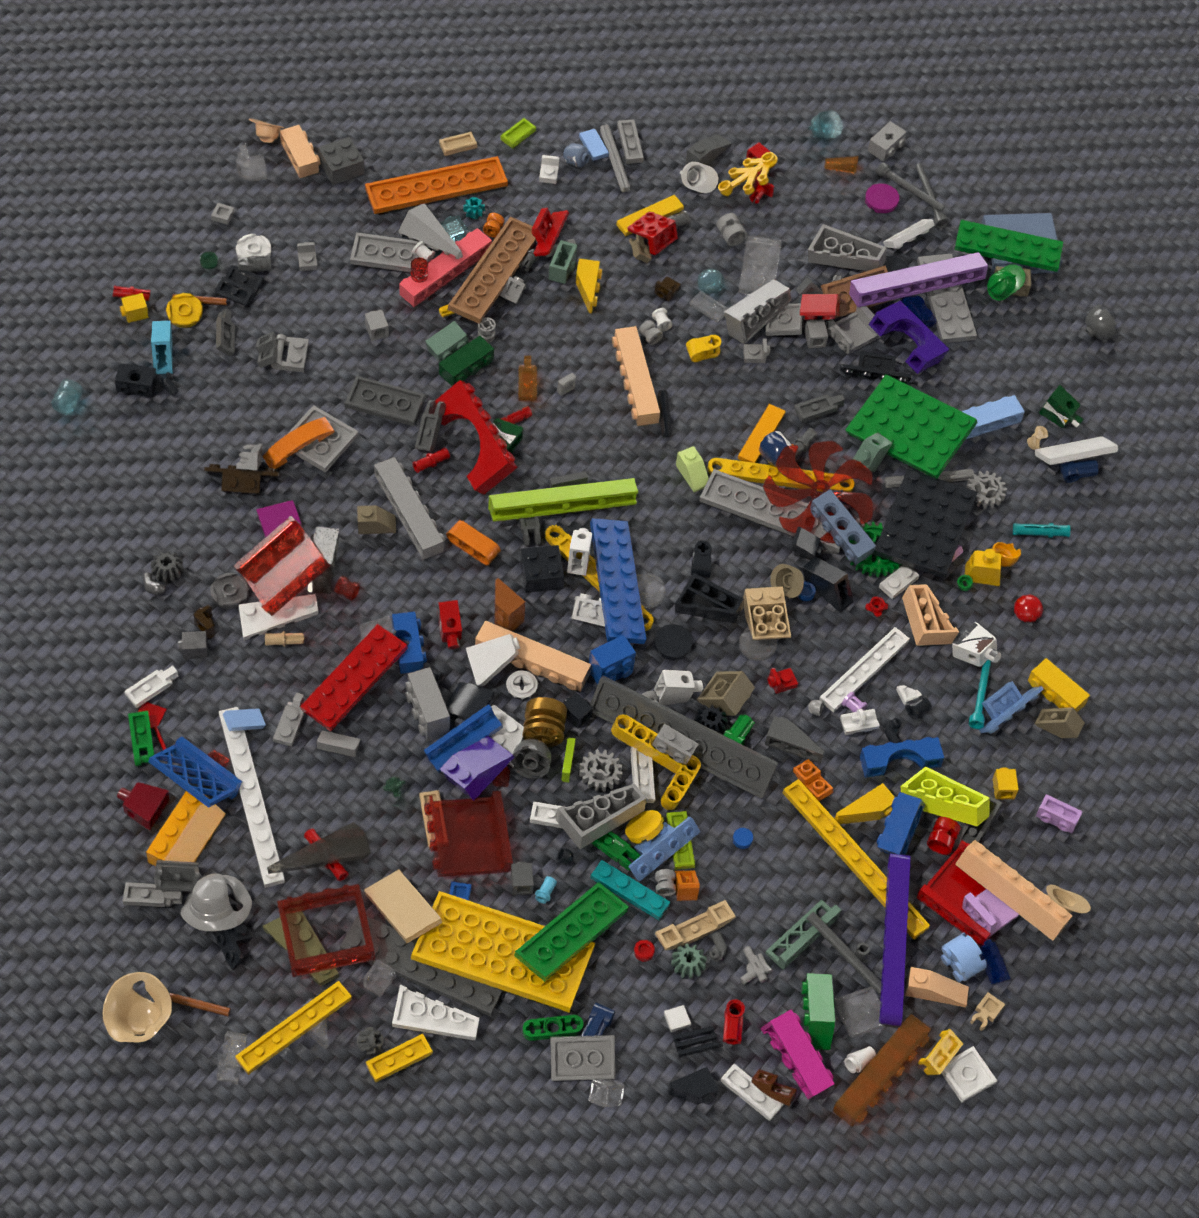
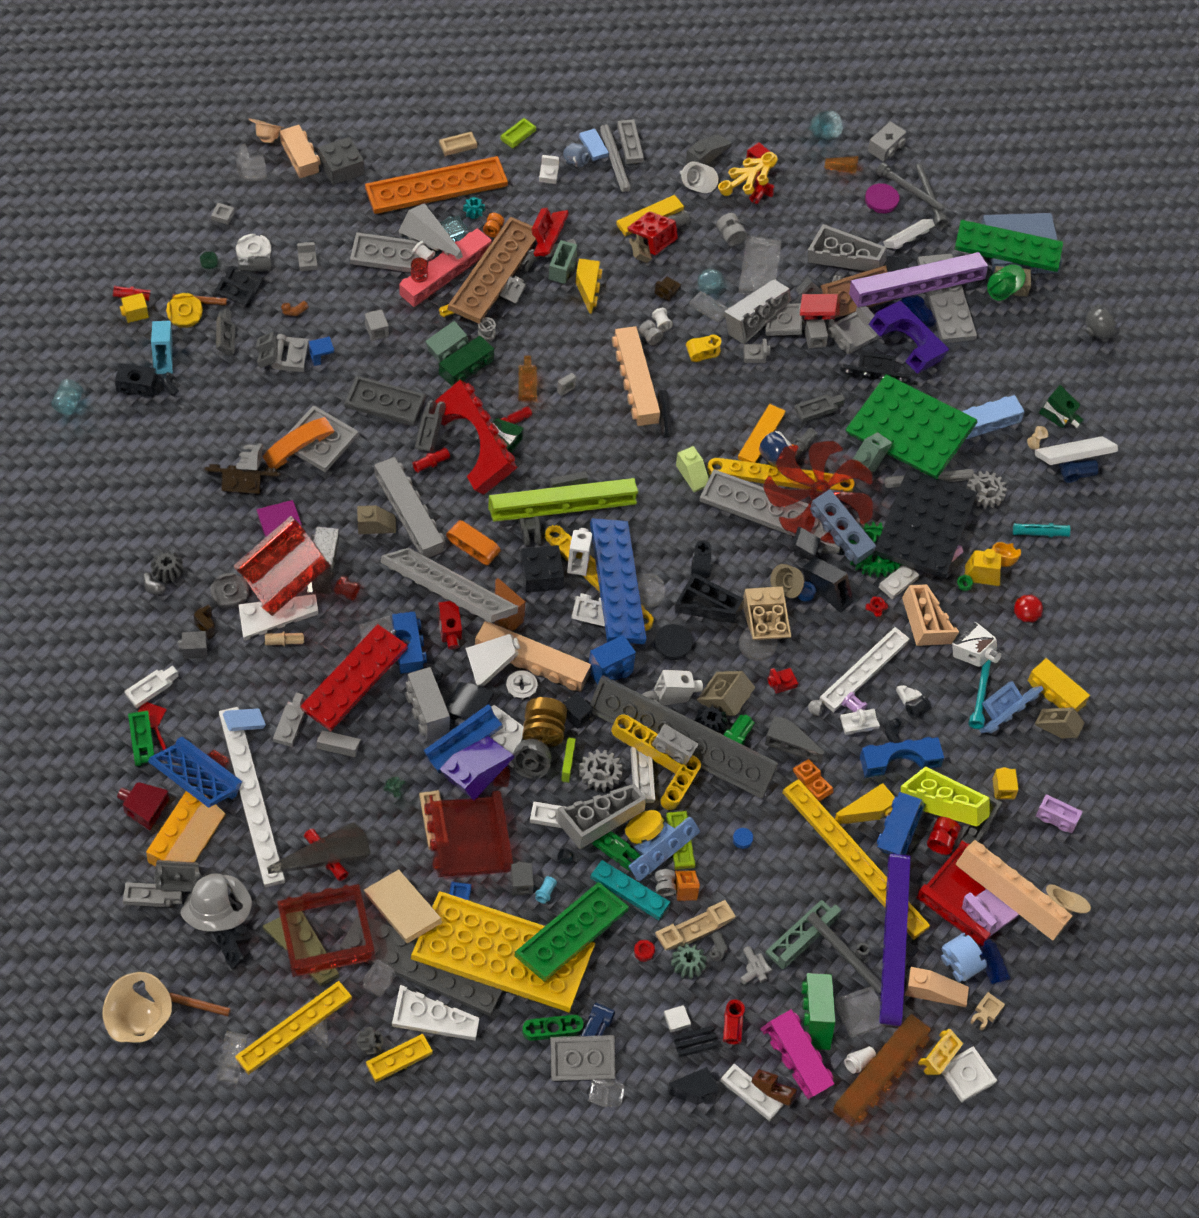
(294, 311): none -> dark orange arm
(320, 347): none -> blue panel
(449, 585): none -> light grey plate

